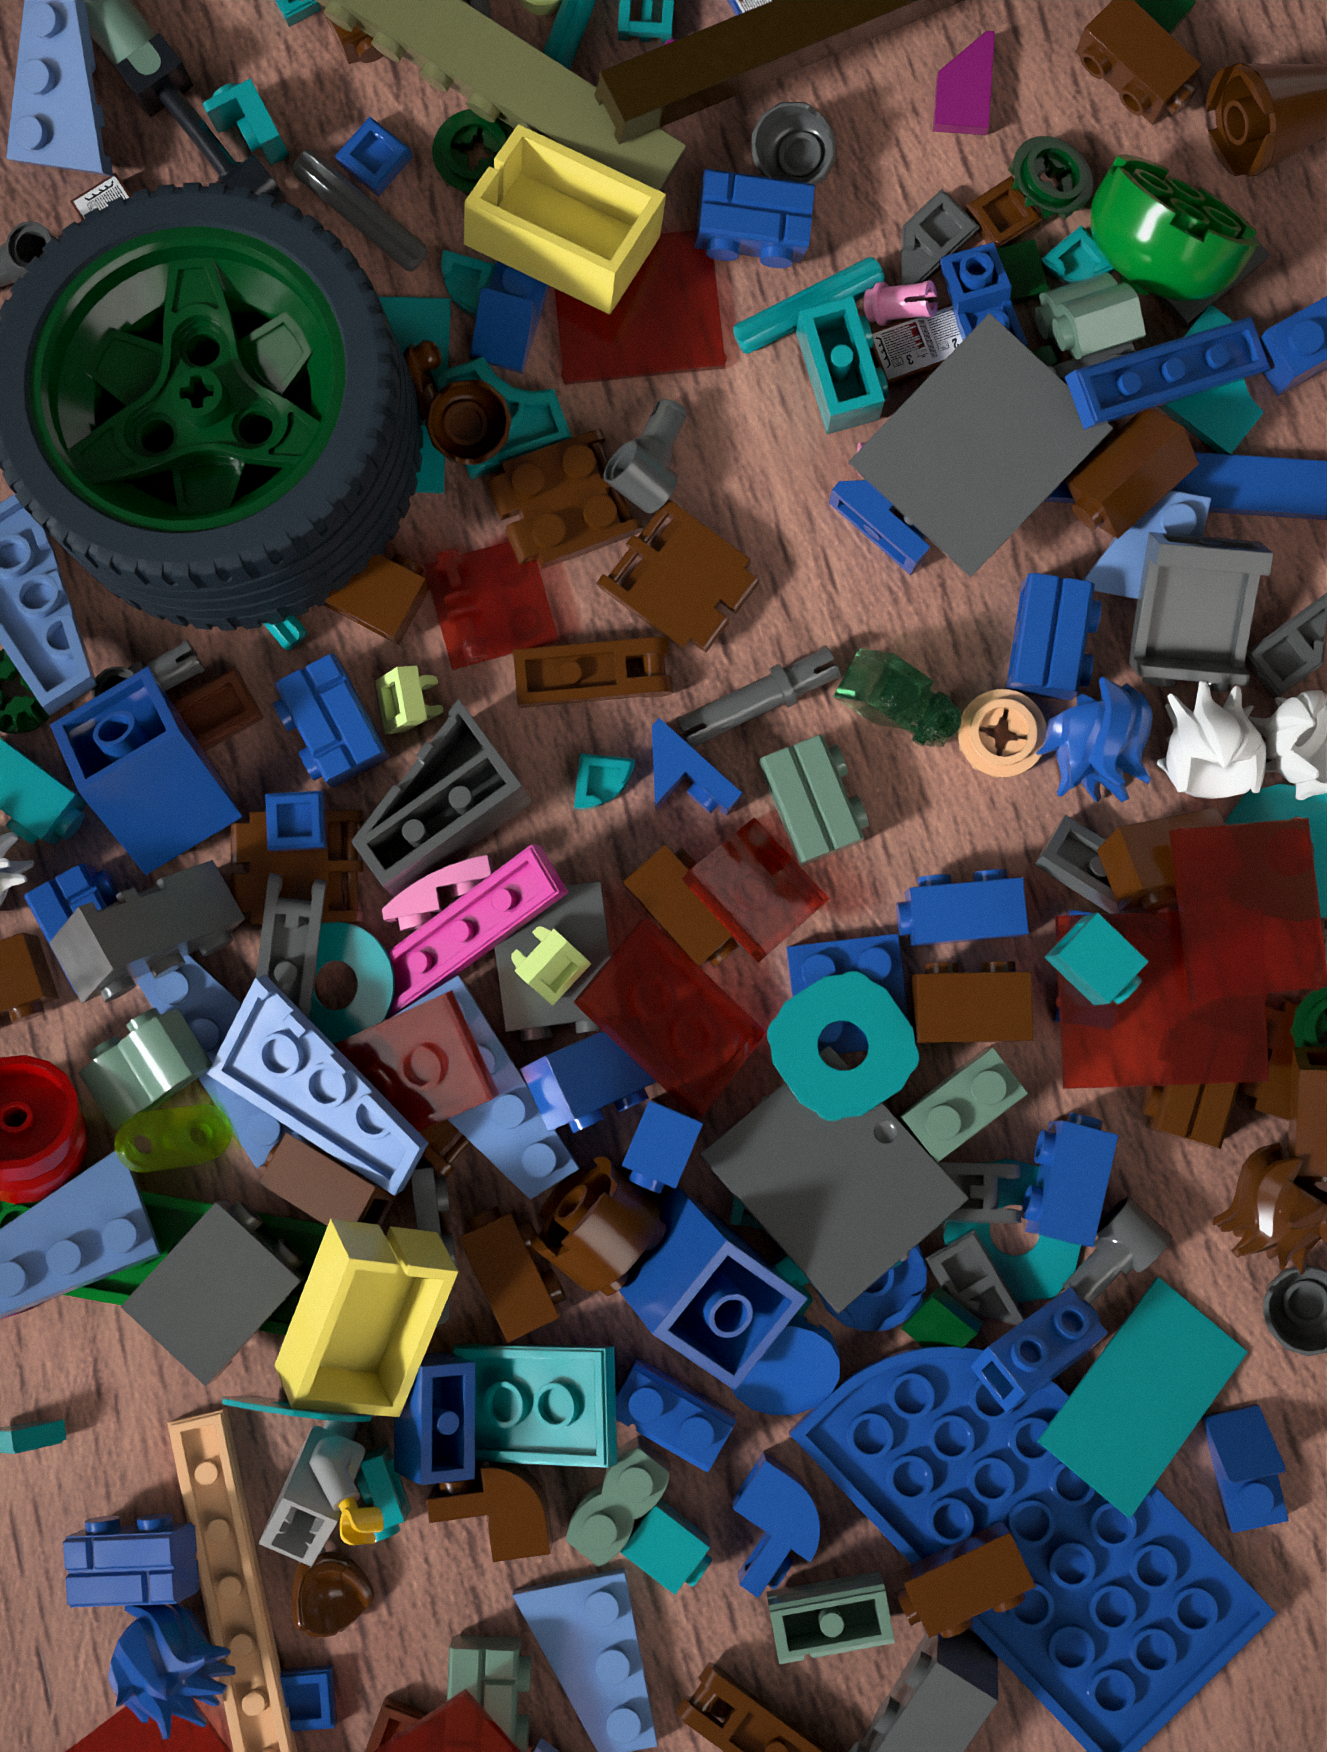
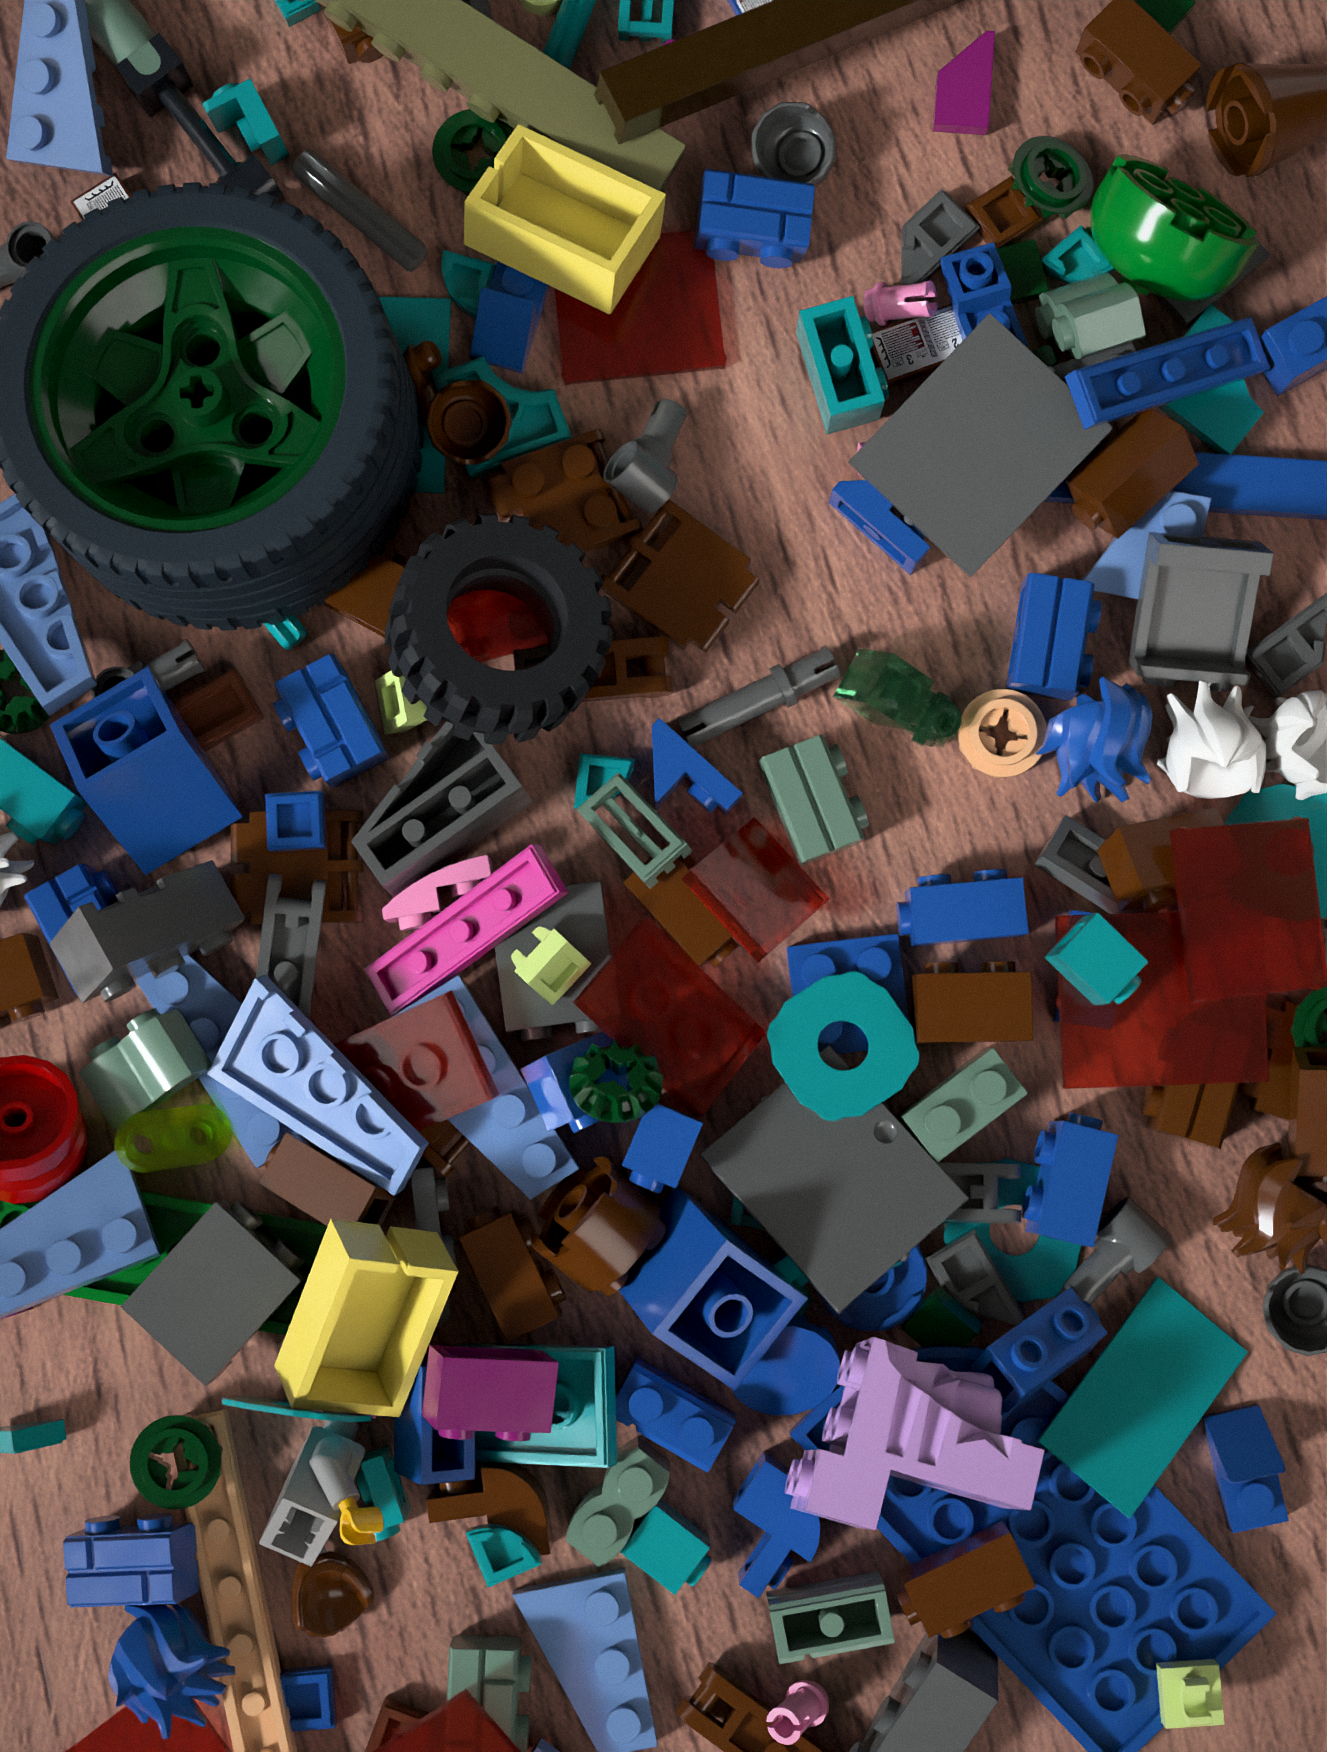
(153, 1475): none -> dark green gear
(374, 156): blue tile -> none
(374, 976): teal gear -> none
(489, 1391): none -> magenta brick
(501, 1552): none -> teal tile
(532, 569): none -> black tyre
(610, 1100): none -> dark green gear
(661, 859): none -> sand green tile
(783, 316): teal axle -> none
(803, 1707): none -> bright pink pin
(915, 1426): none -> lavender brick
(1190, 1693): none -> yellowish green tile

